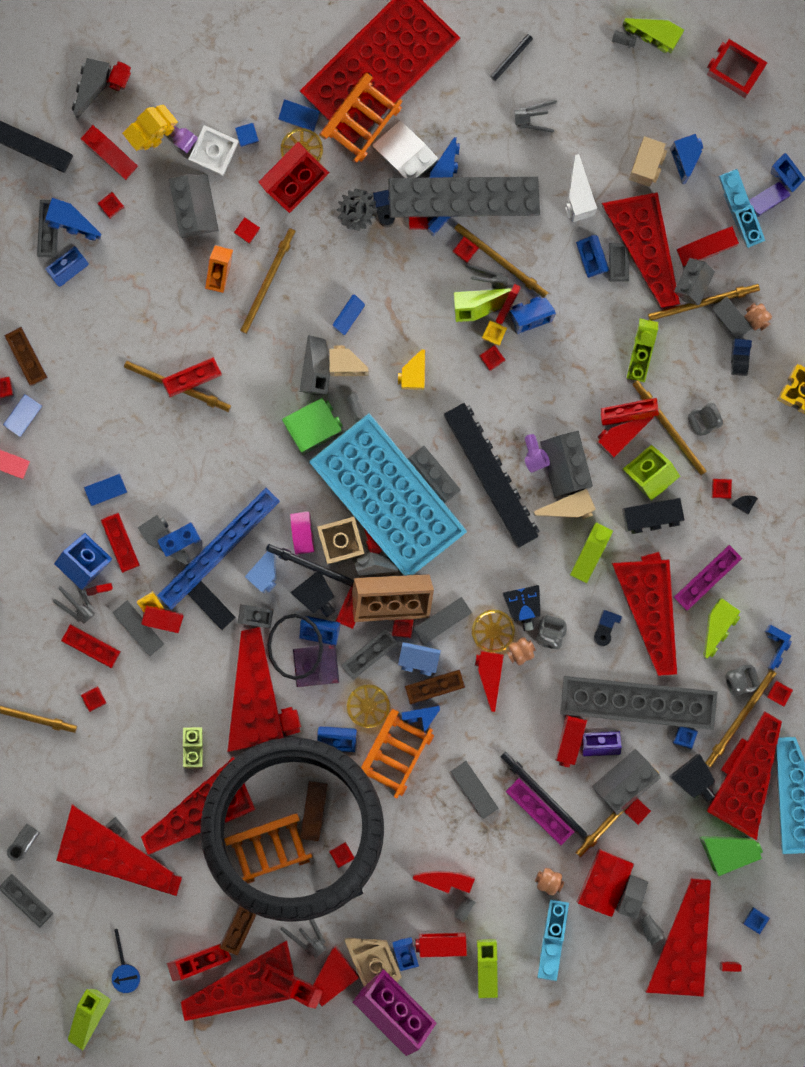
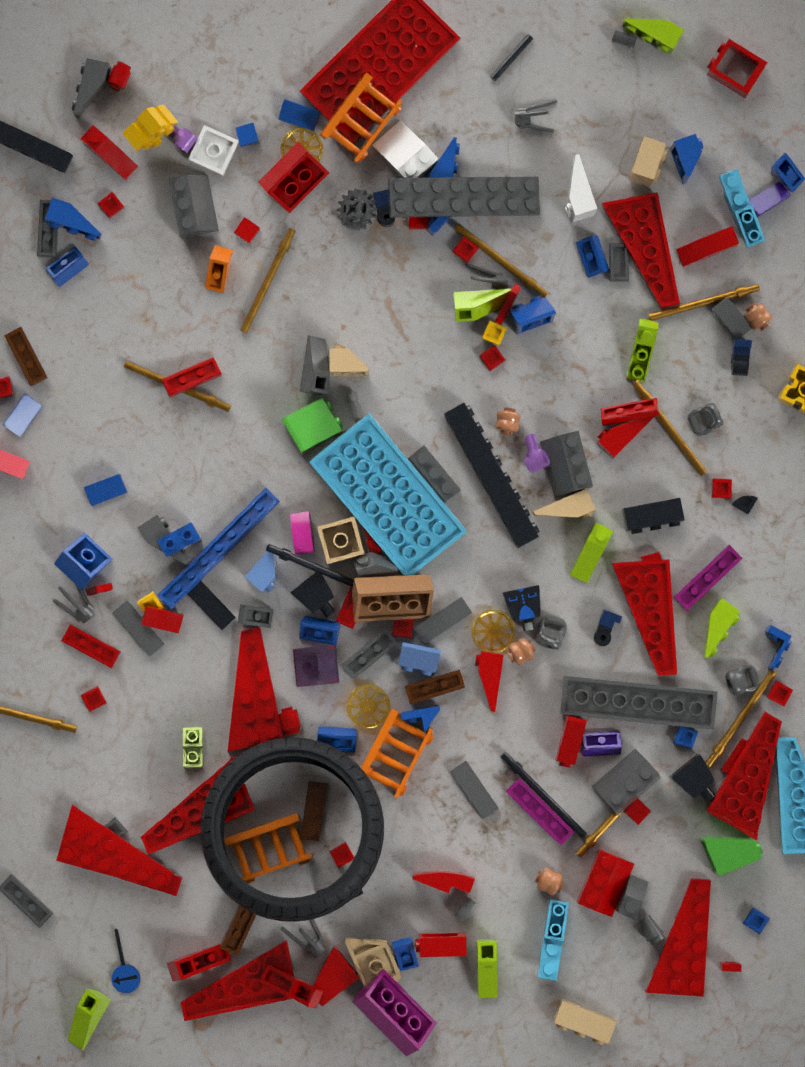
(23, 841): dark grey piece -> none
(120, 542): red tile -> none
(270, 650): black piece -> none
(348, 315): blue slope -> none
(413, 373): yellow slope -> none
(507, 421): none -> nougat piece
(584, 1022): none -> tan brick
(651, 472): lime slope -> none
(694, 281): dark grey brick -> none

